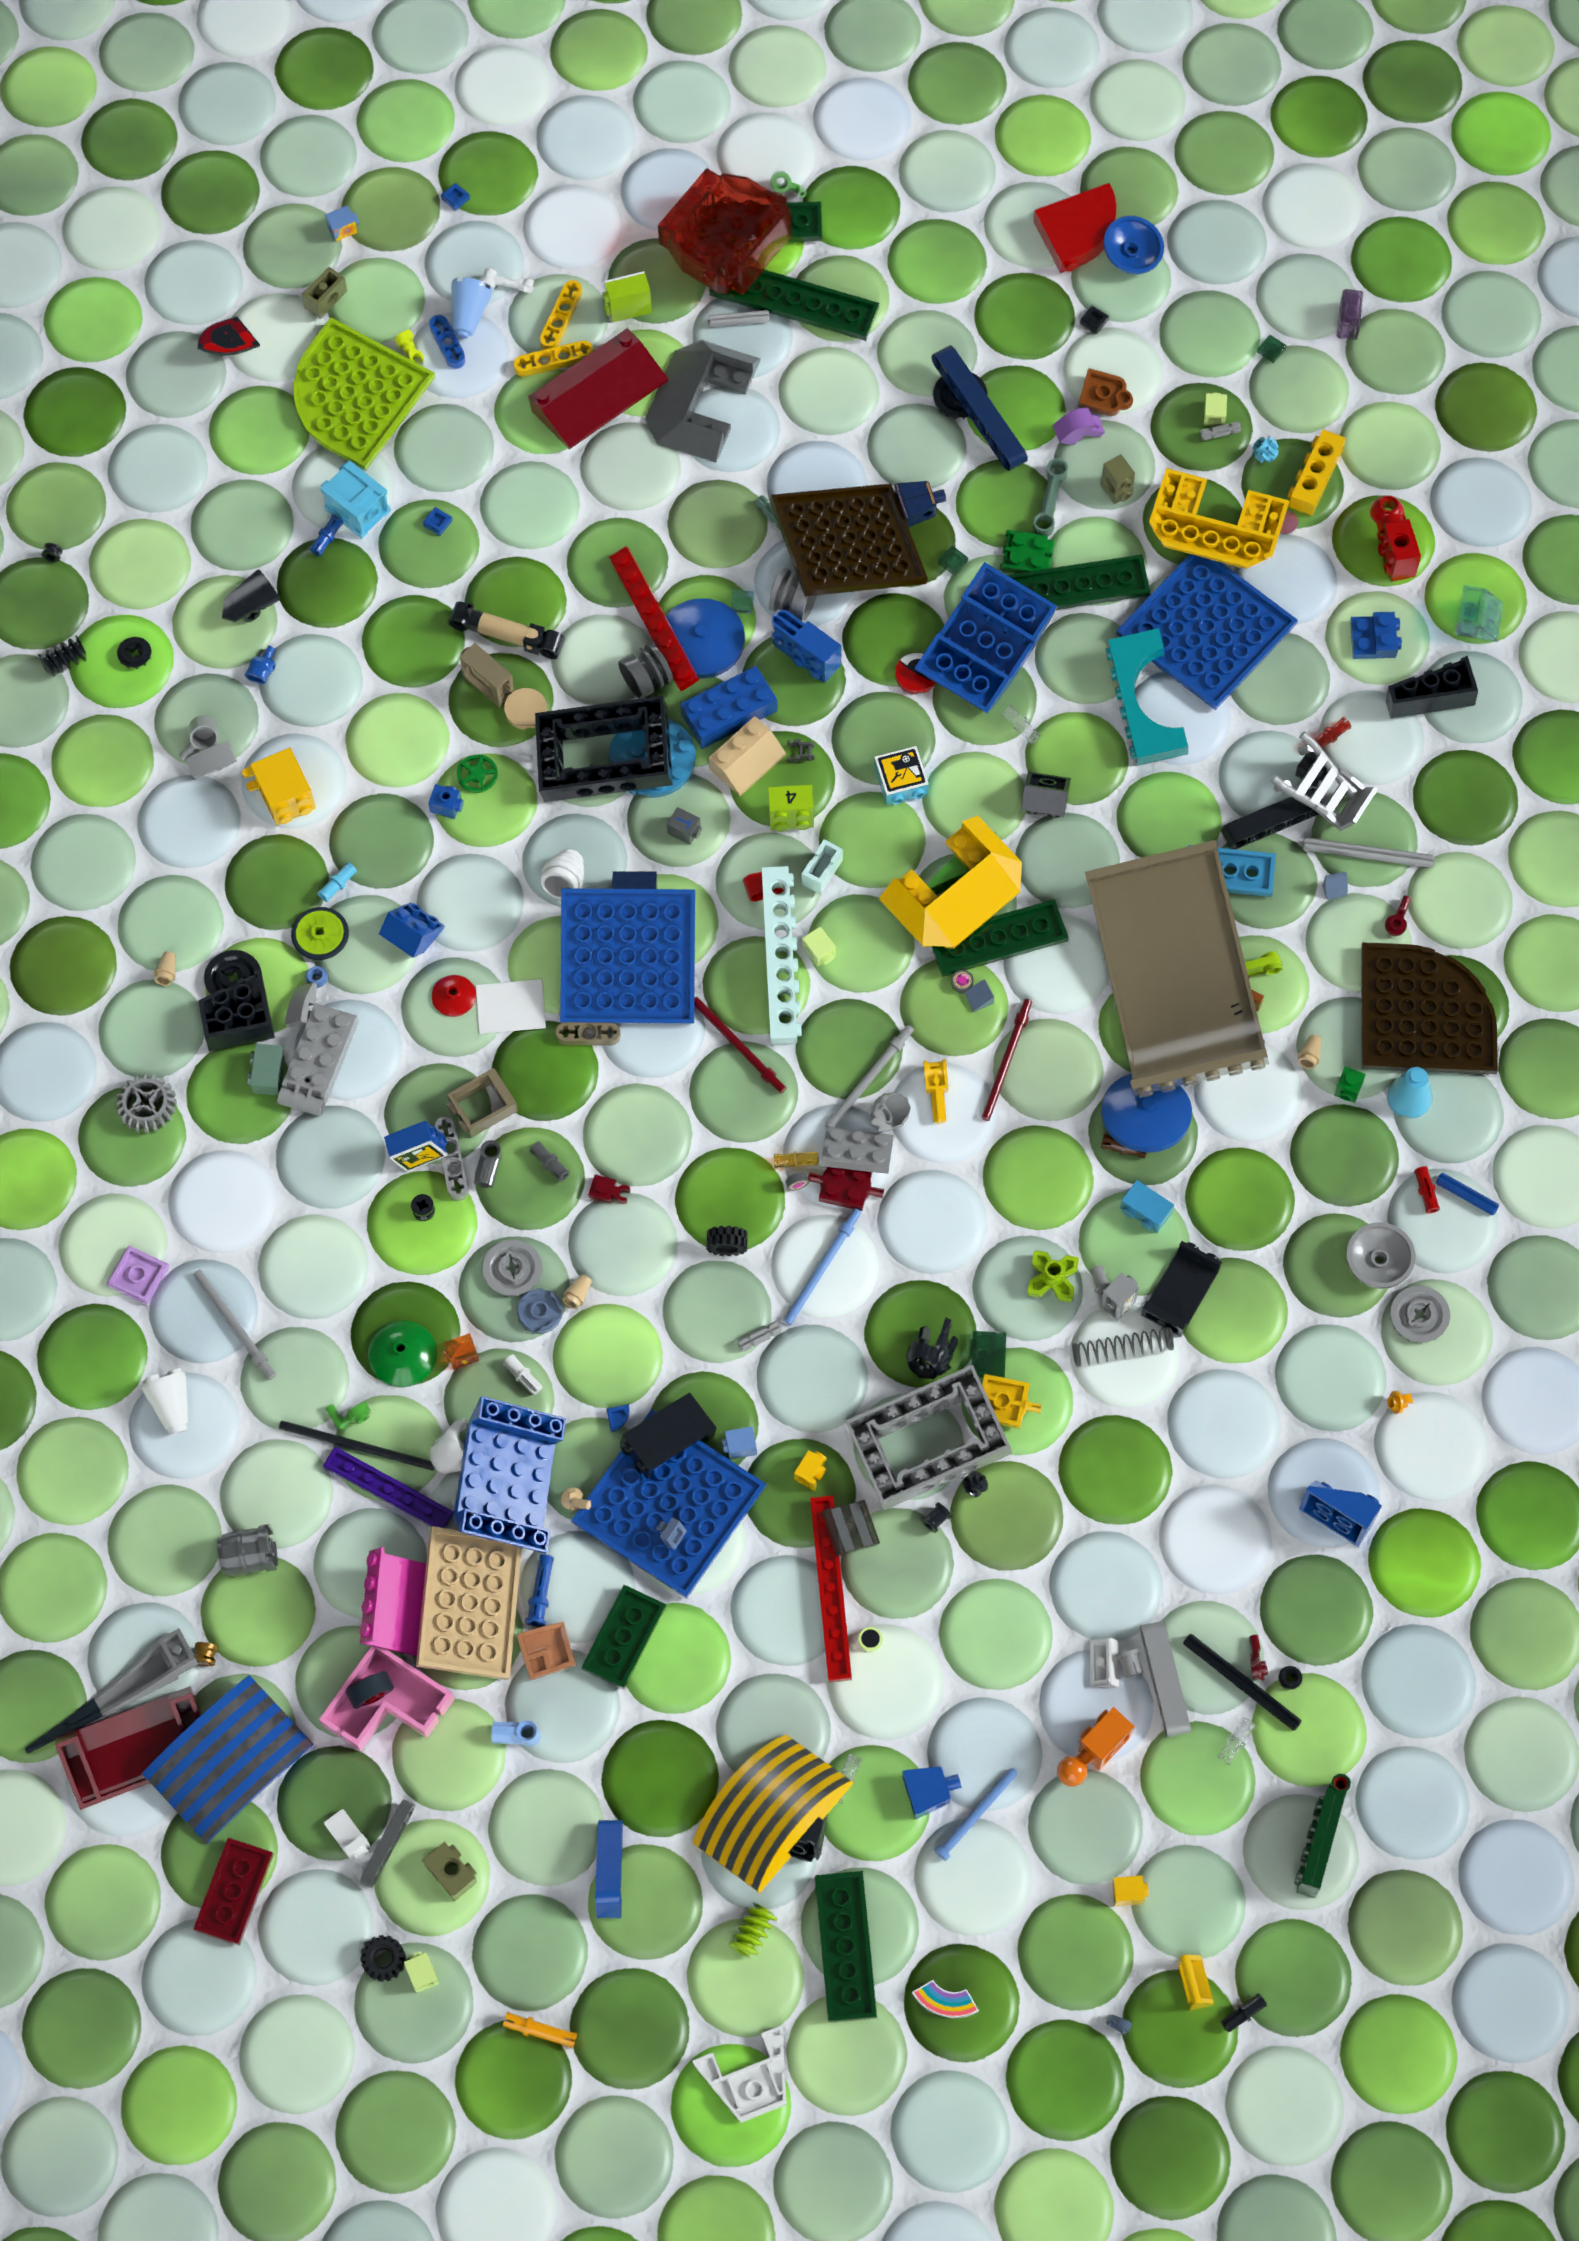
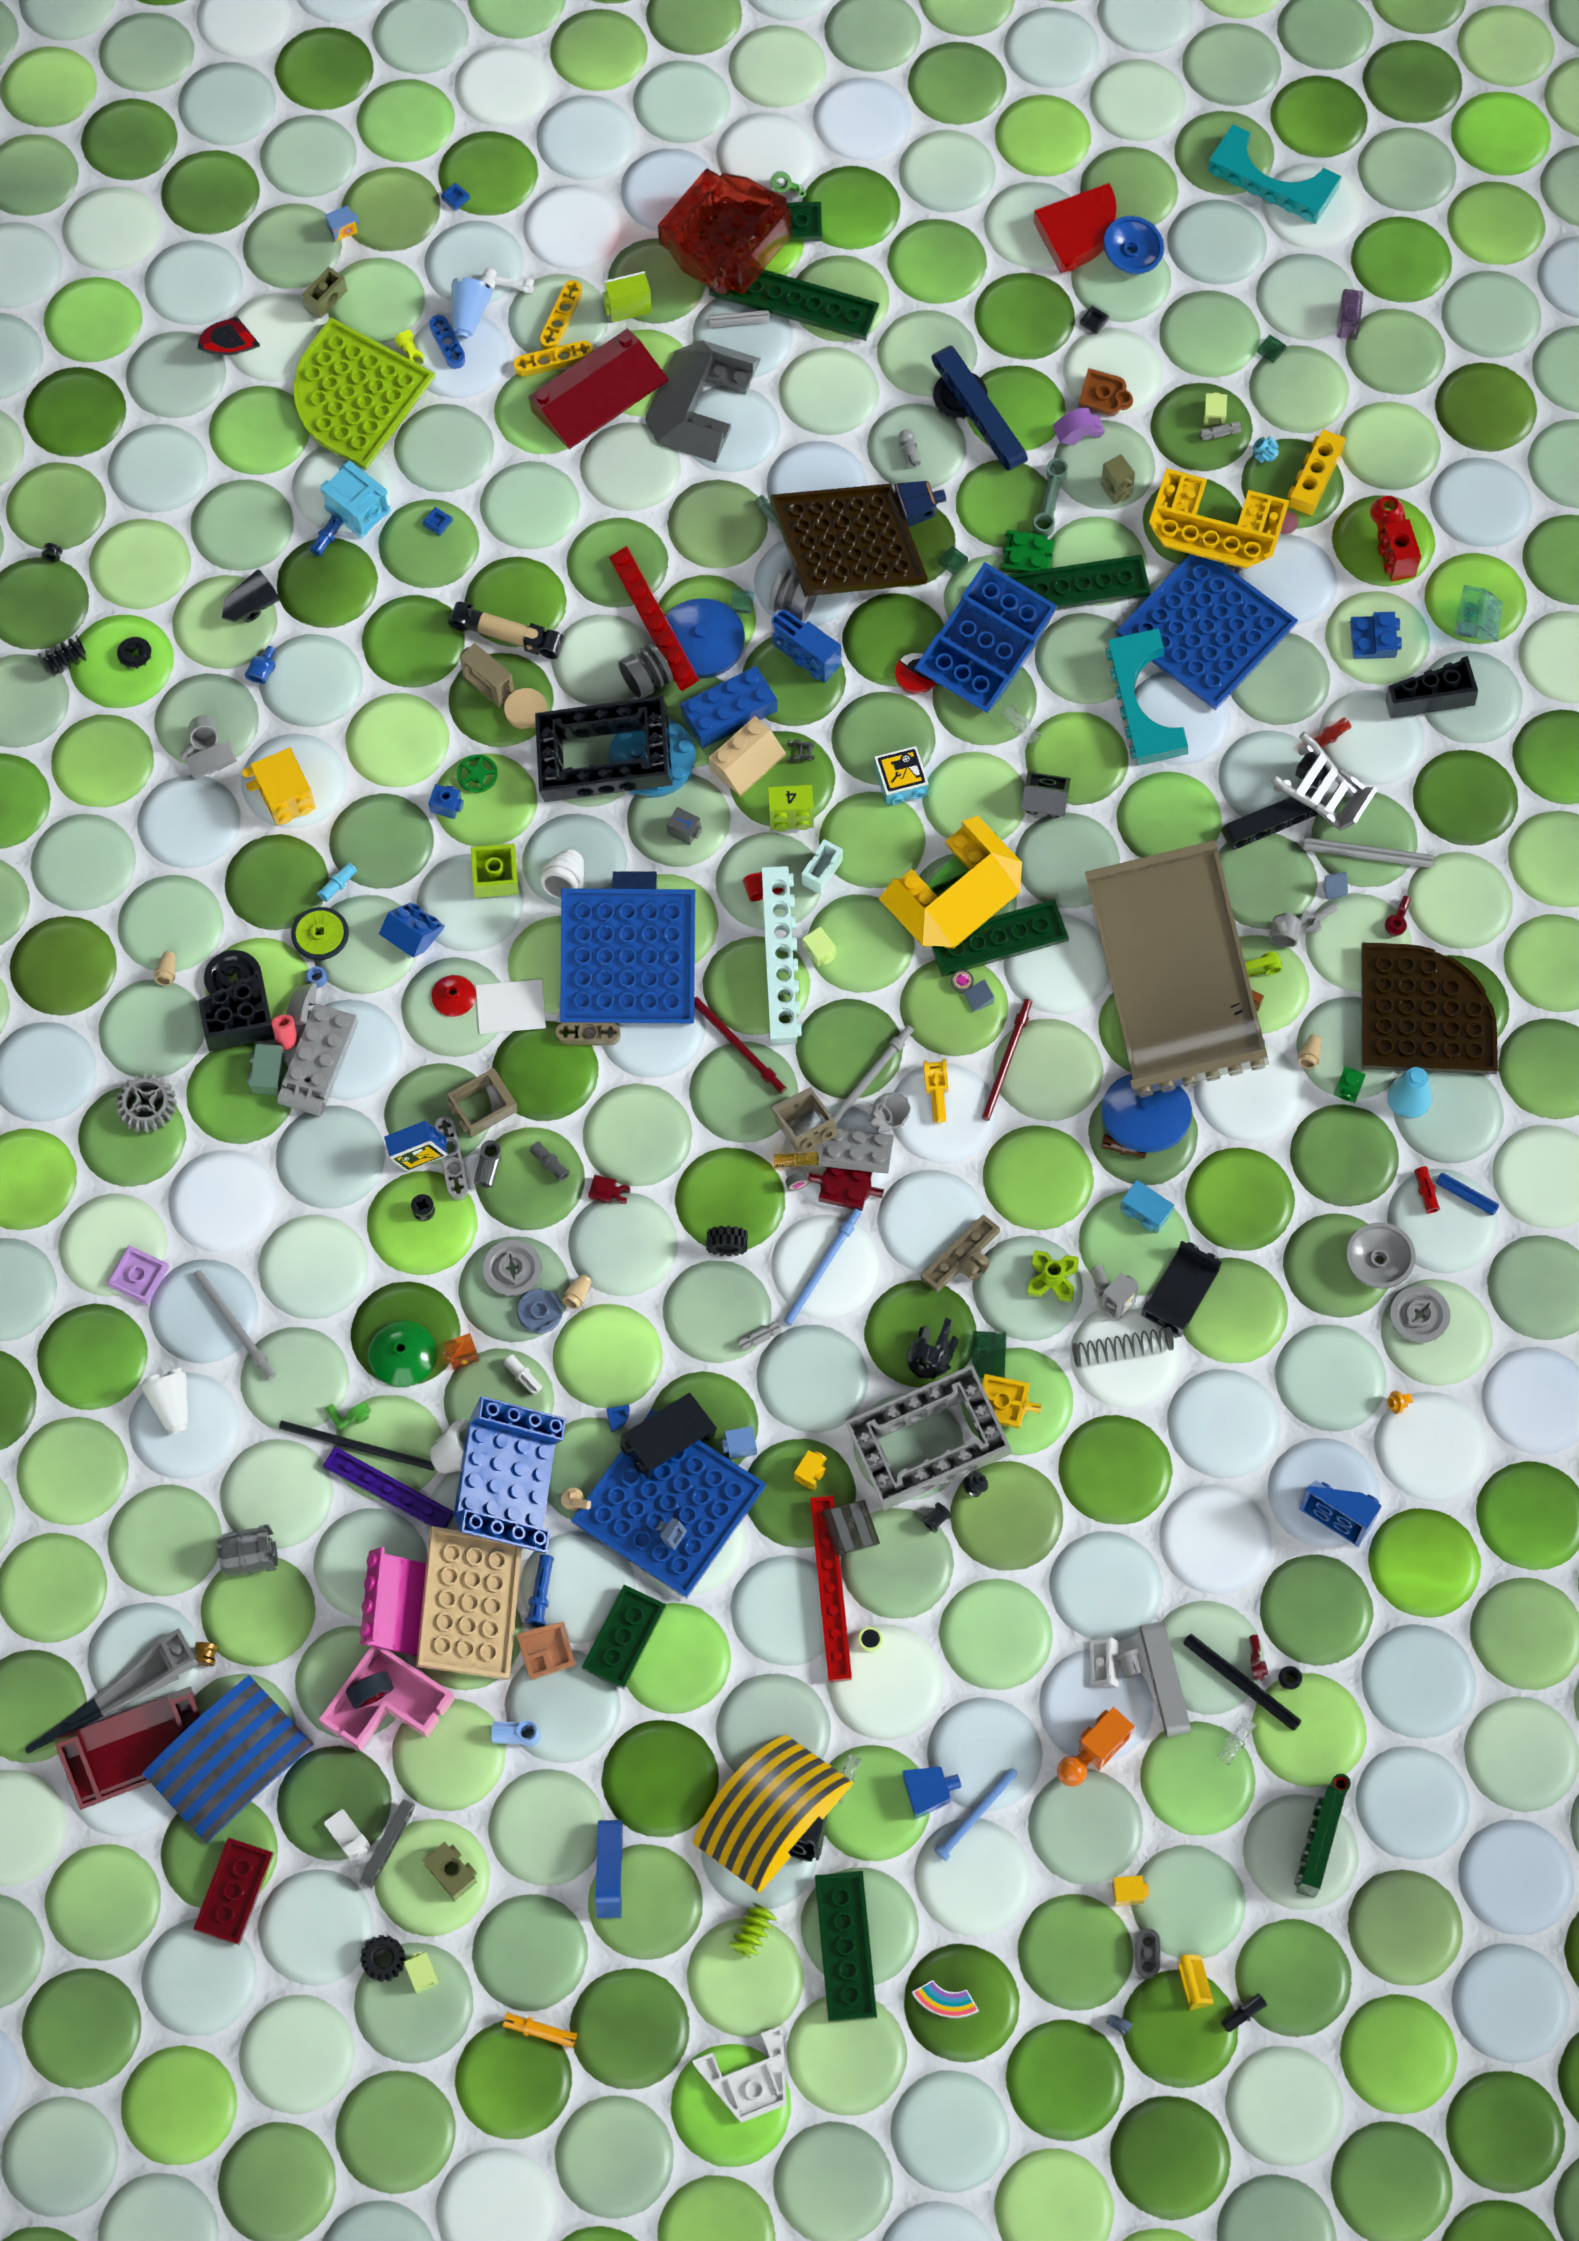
(285, 1031): none -> coral brick
(494, 870): none -> lime brick
(805, 1102): none -> dark tan window
(909, 448): none -> light grey pin
(963, 1255): none -> dark tan plate
(1147, 1954): none -> dark grey plate
(1242, 861): dark azure plate -> none
(1285, 930): none -> light grey piece
(1302, 198): none -> teal arch
(1316, 927): none -> light grey bar

